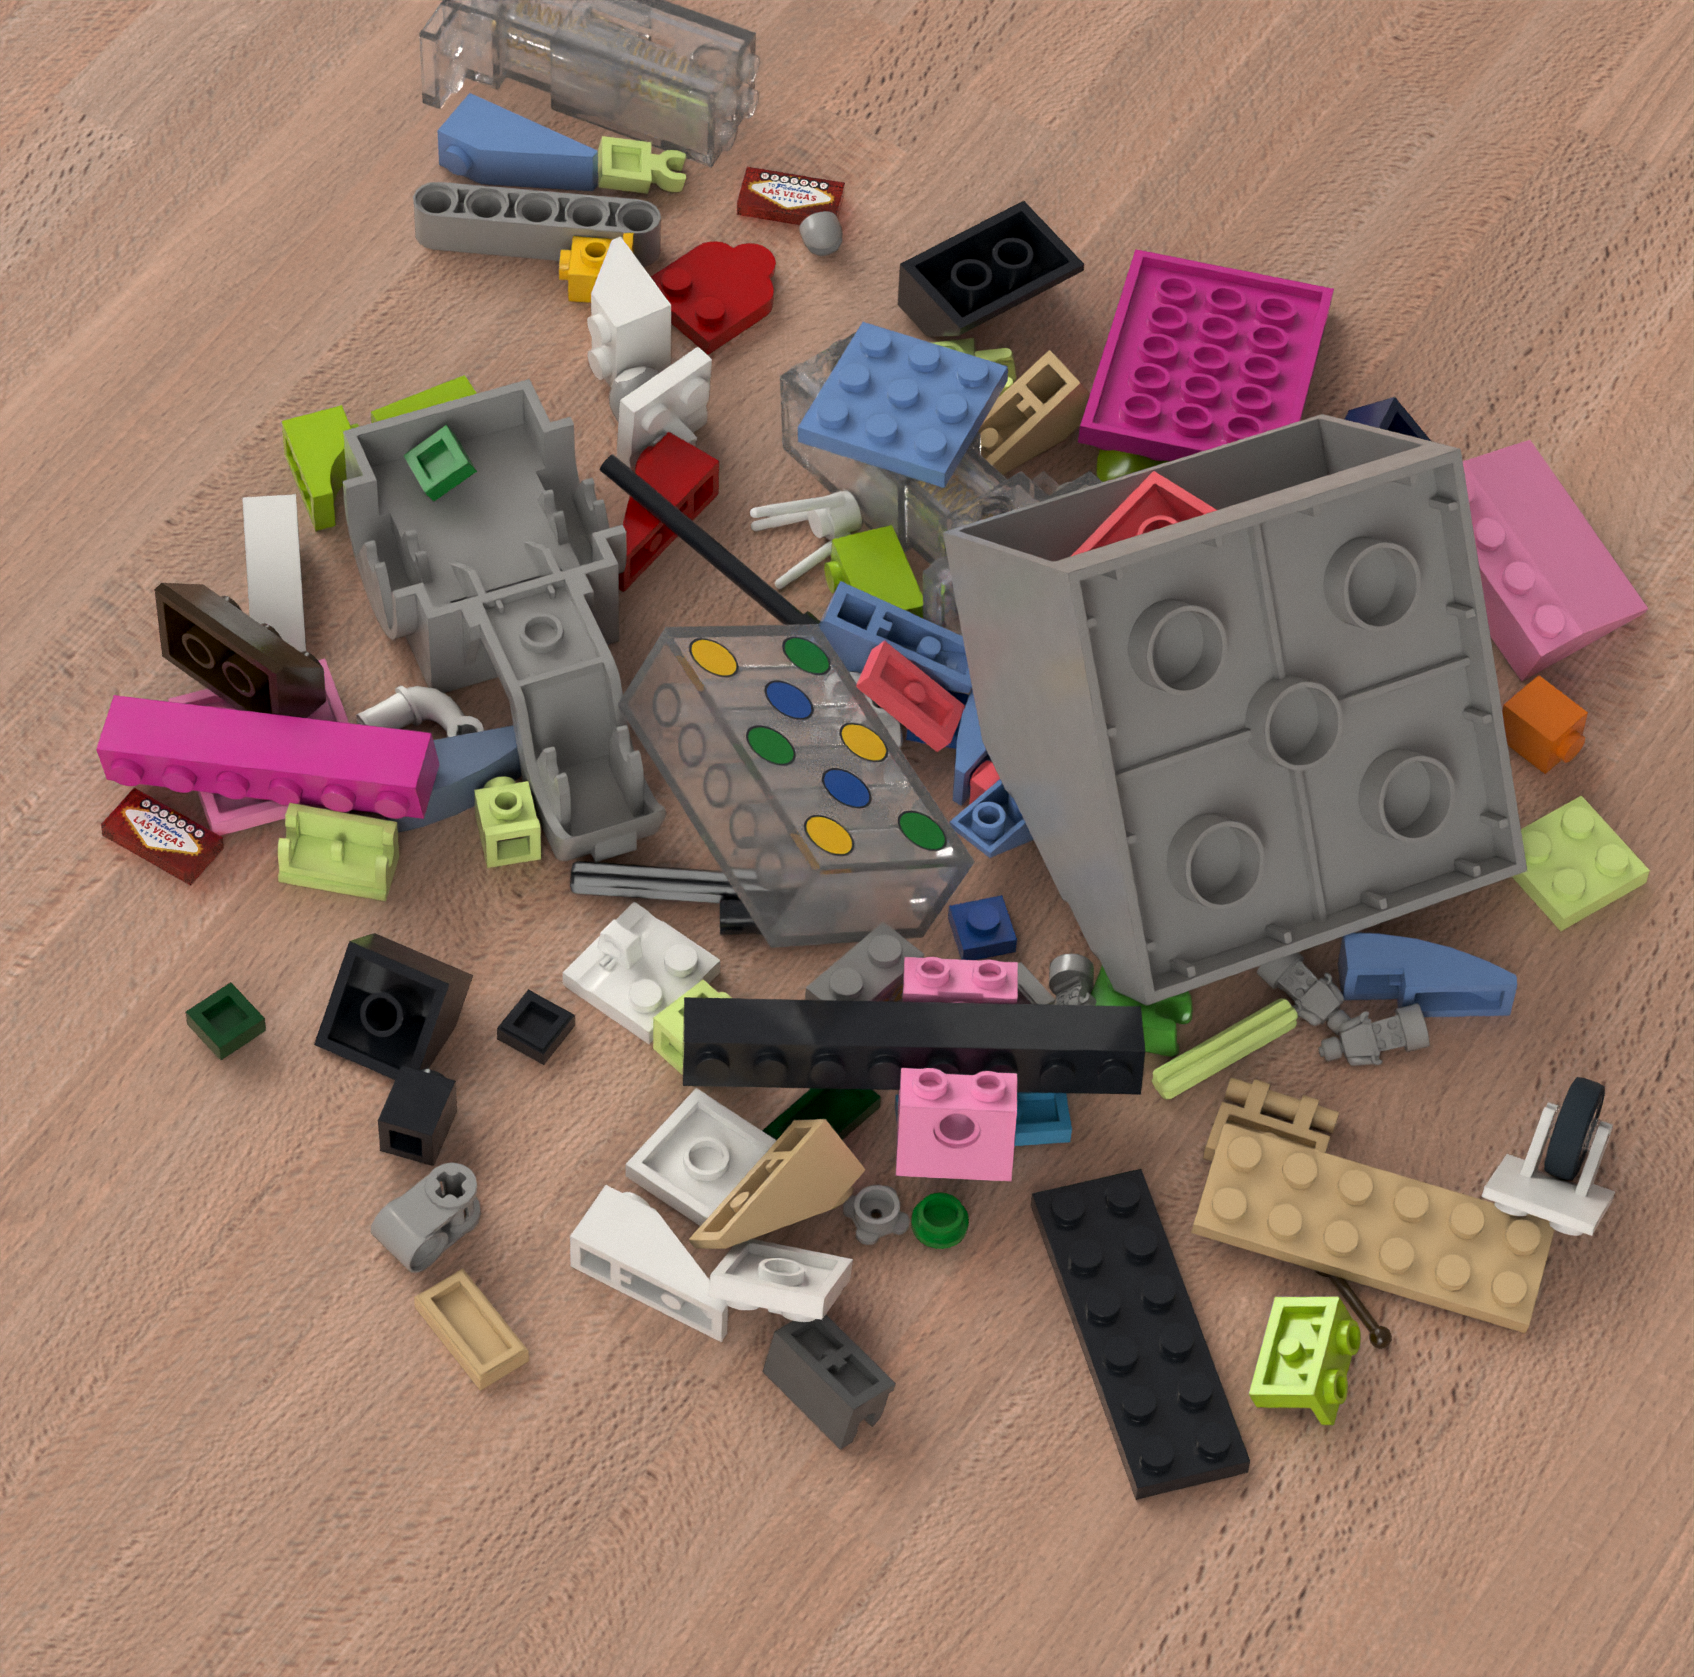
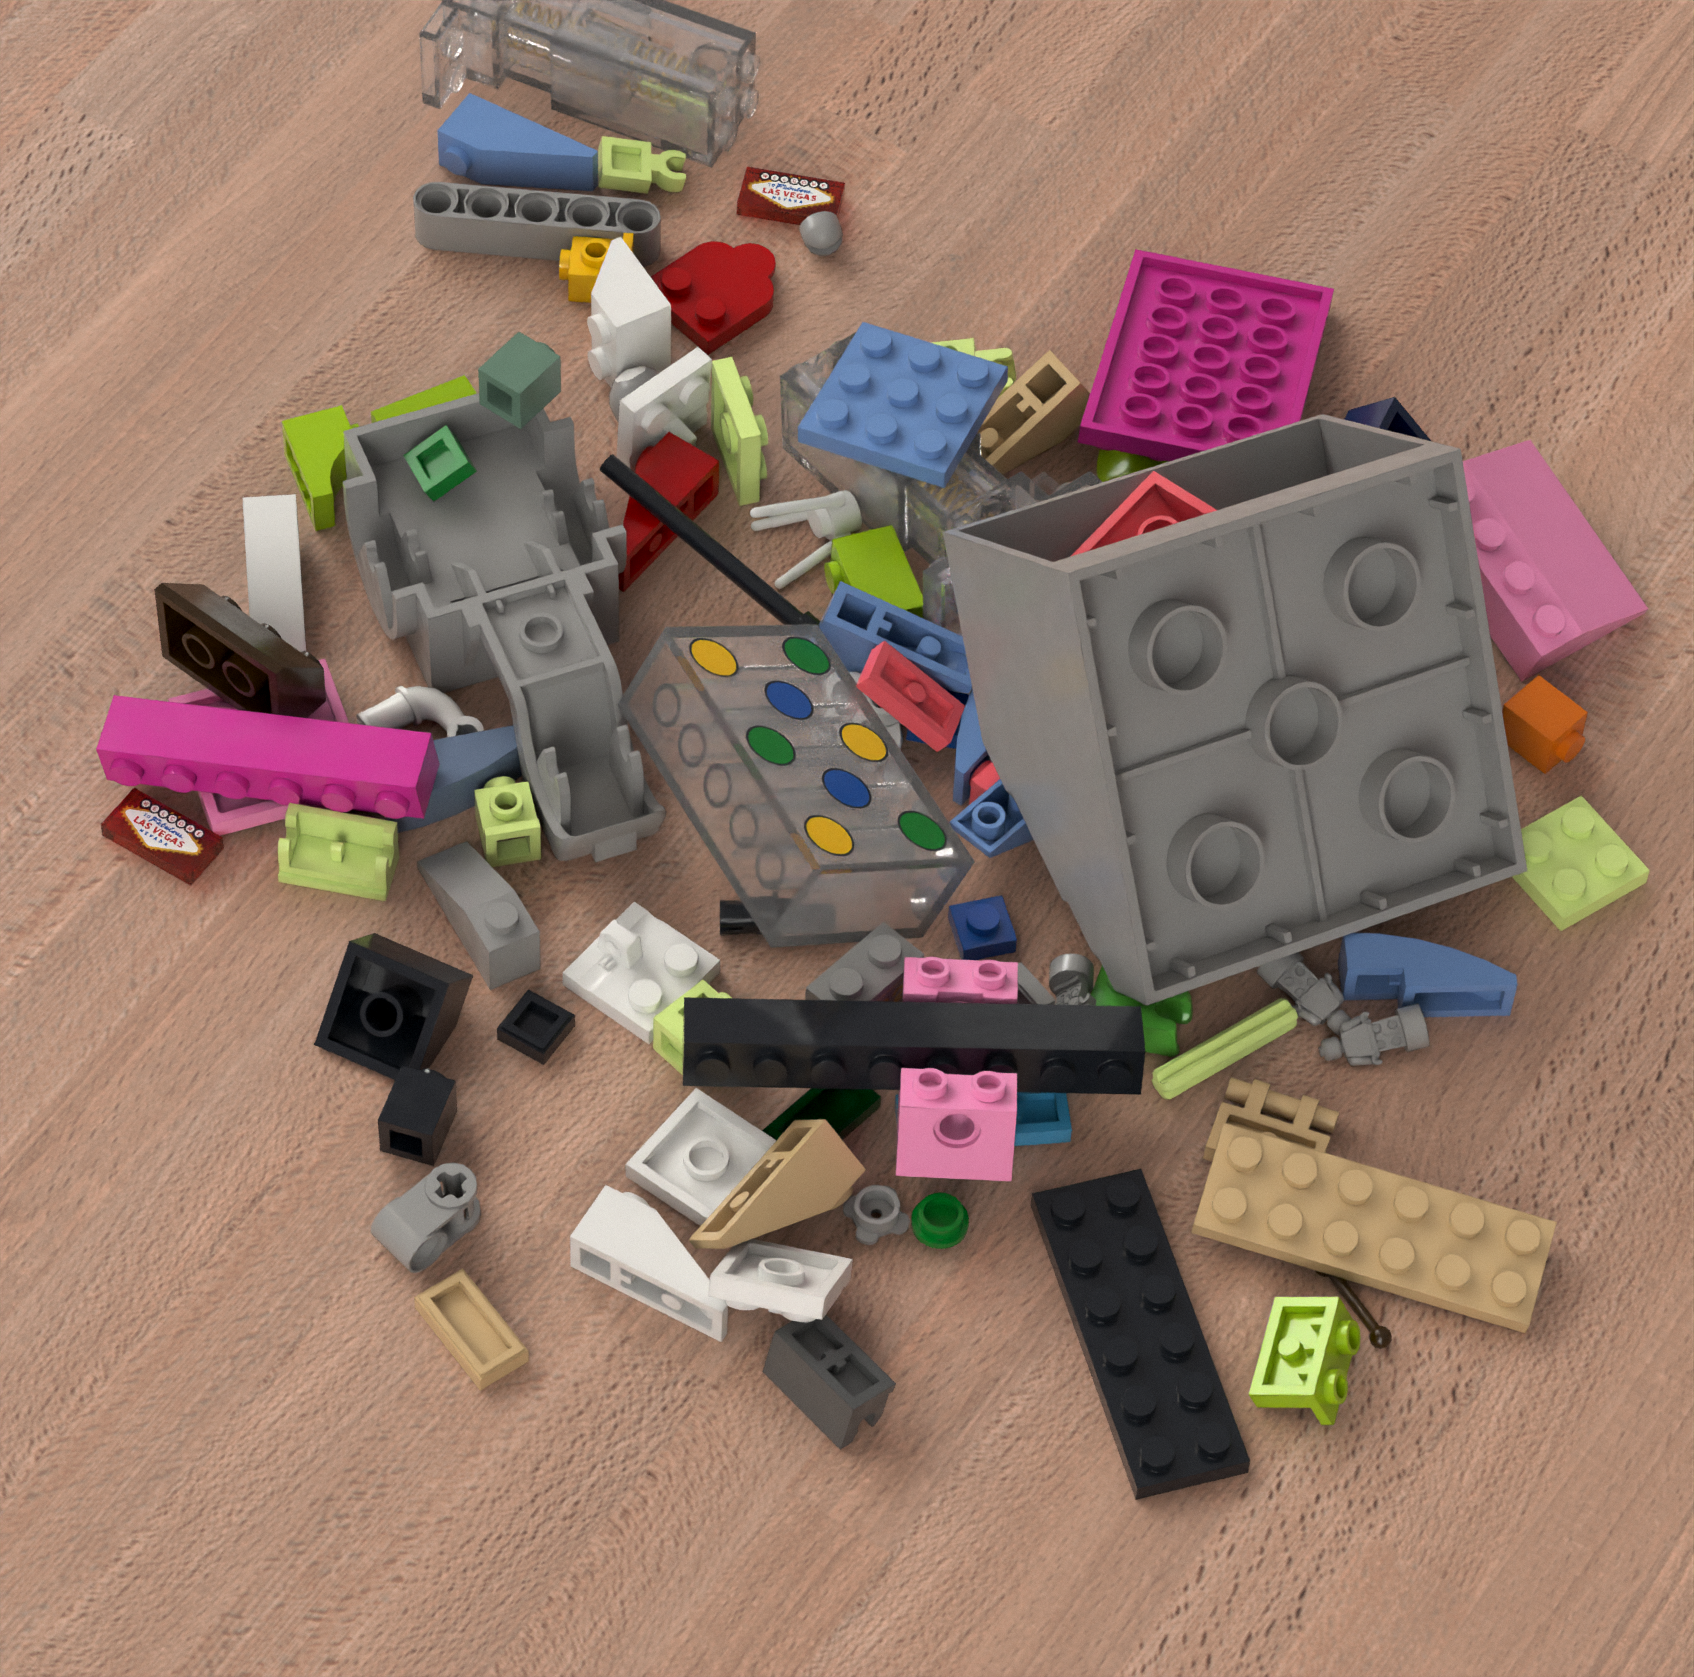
(225, 1021): dark green plate -> none
(483, 914): none -> light grey slope
(520, 379): none -> sand green brick
(650, 882): axle -> none
(737, 430): none -> yellowish green plate
(984, 272): black slope -> none
(1573, 1130): white plate -> none

